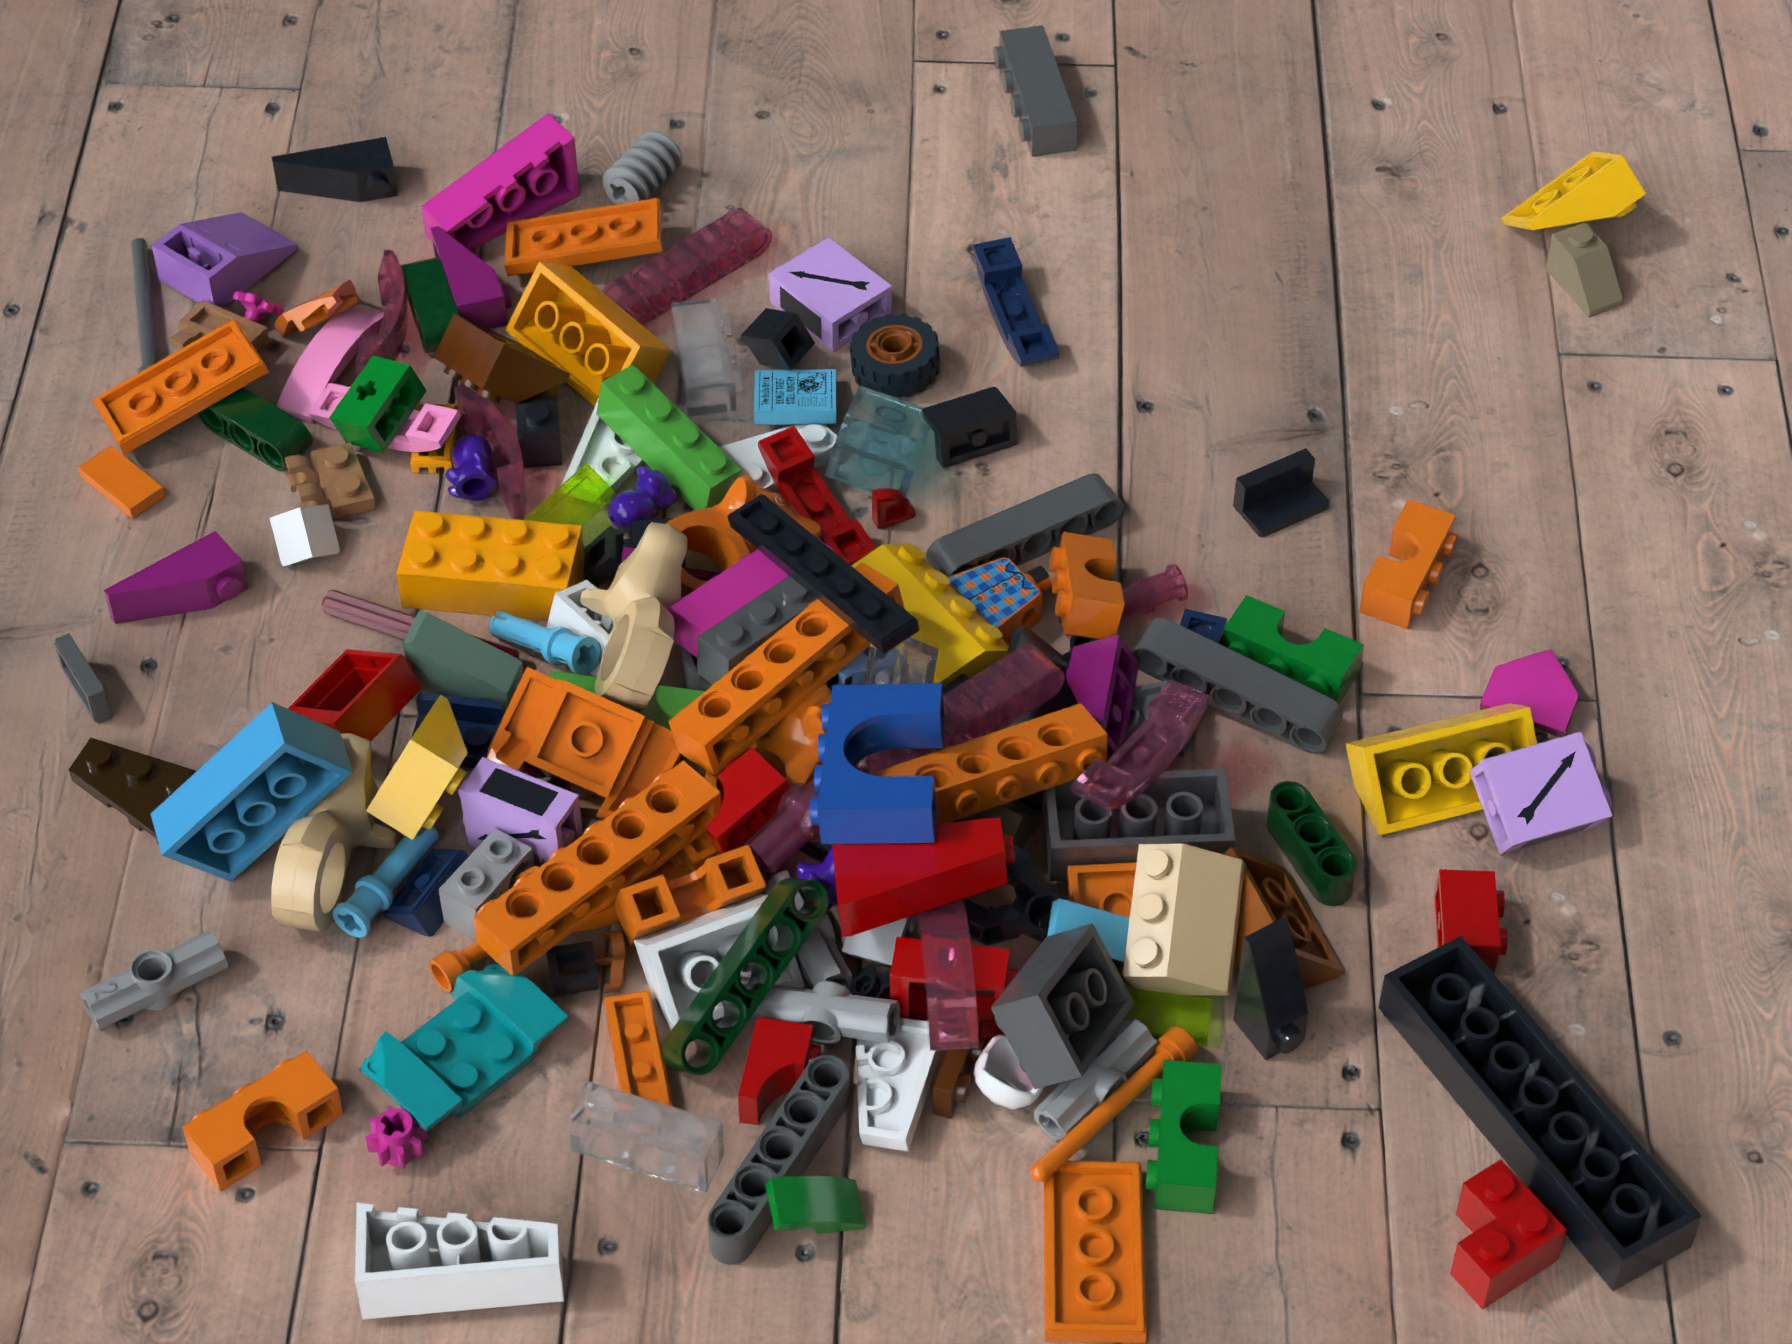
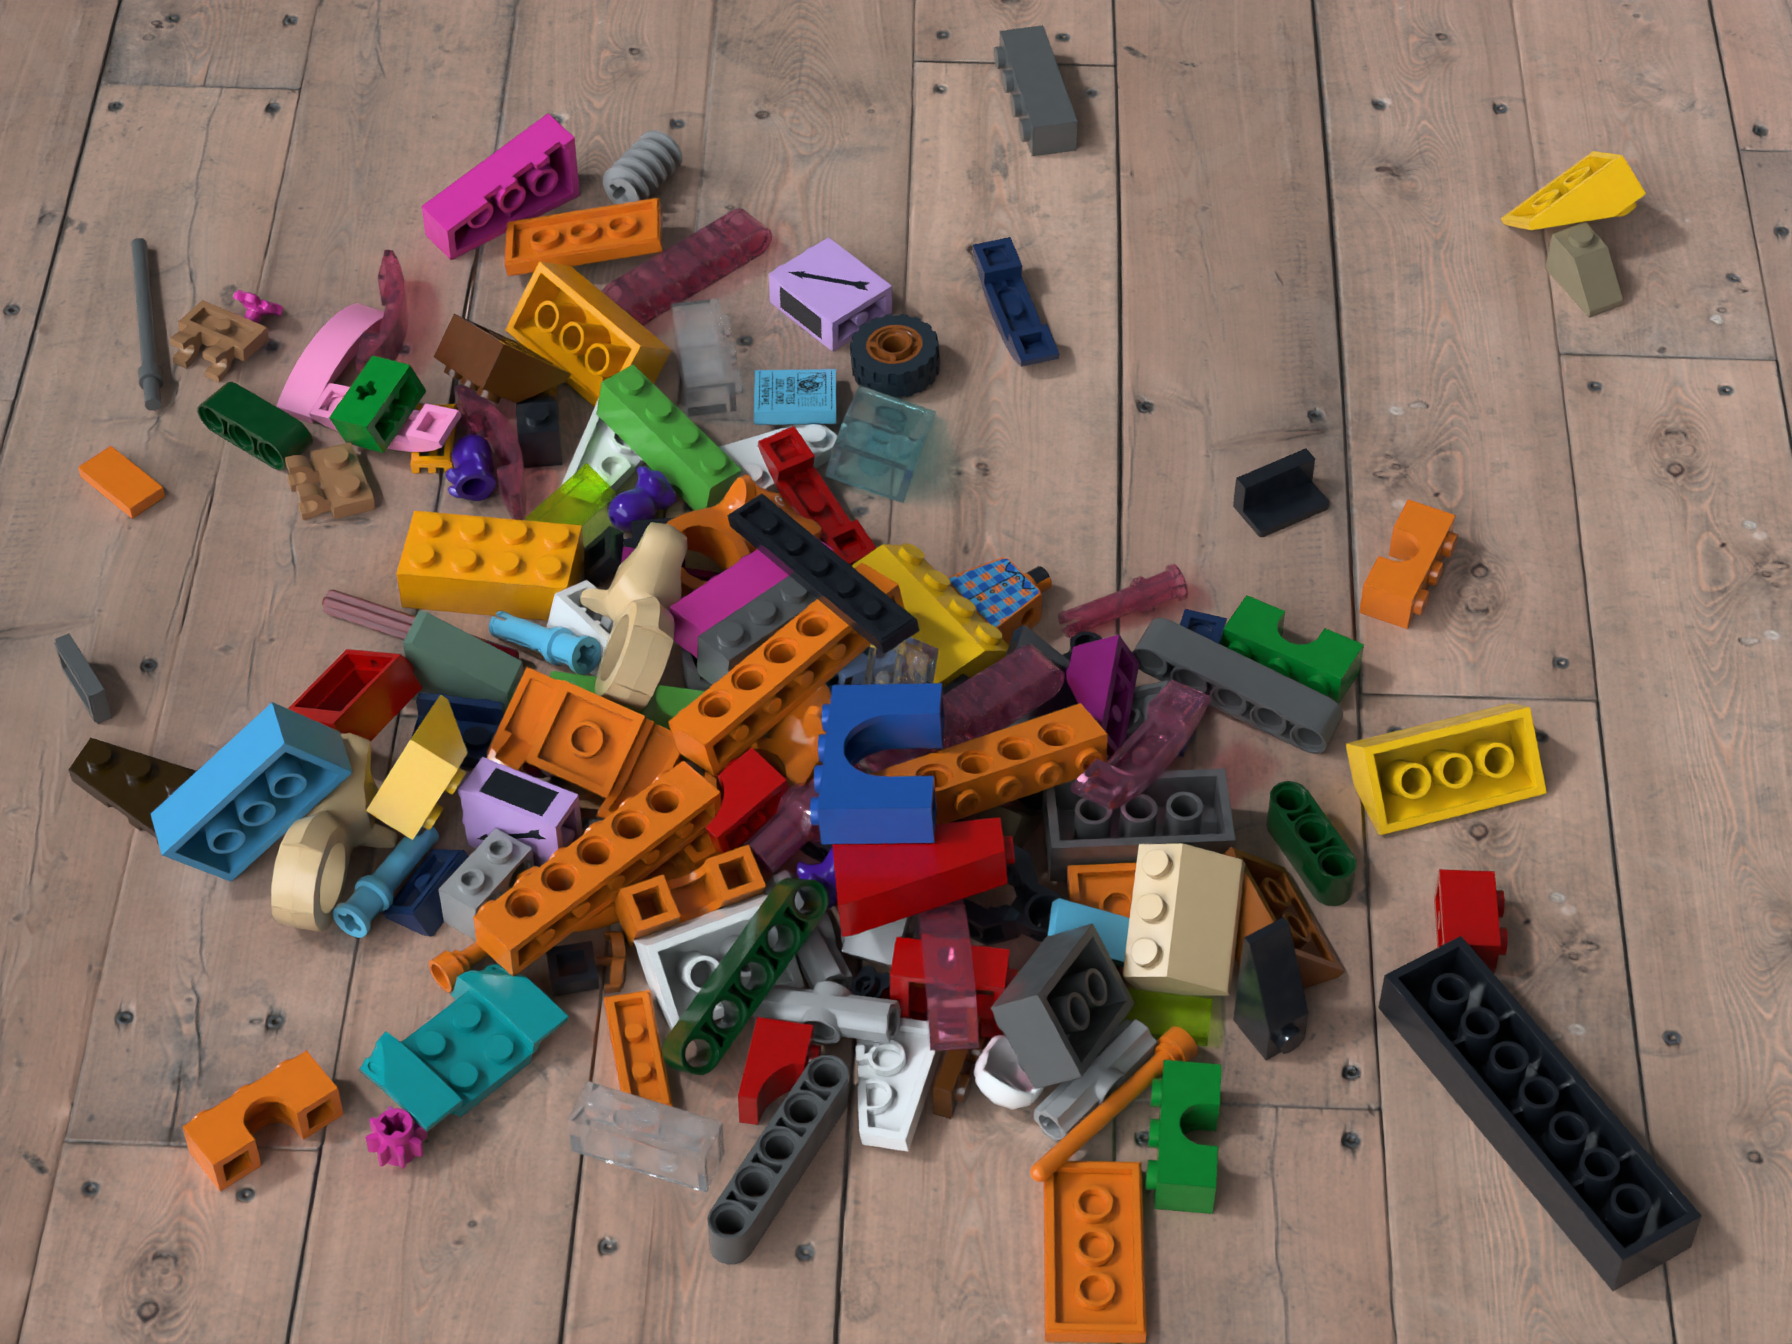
(154, 980): light grey piece -> none
(180, 386): orange tile -> none
(183, 582): magenta slope -> none
(218, 256): medium lavender slope -> none
(304, 534): white panel -> none
(318, 309): orange slope -> none
(343, 171): black slope -> none
(429, 300): dark green beam -> none
(452, 1263): white wedge -> none
(472, 282): magenta slope -> none
(778, 339): black brick -> none
(815, 1202): green slope -> none
(890, 507): red tile -> none
(971, 426): black panel -> none
(1029, 527): dark grey beam -> none
(1083, 580): orange arch -> none
(1509, 1237): red brick -> none
(1535, 683): dark pink slope -> none
(1541, 793): lavender brick -> none

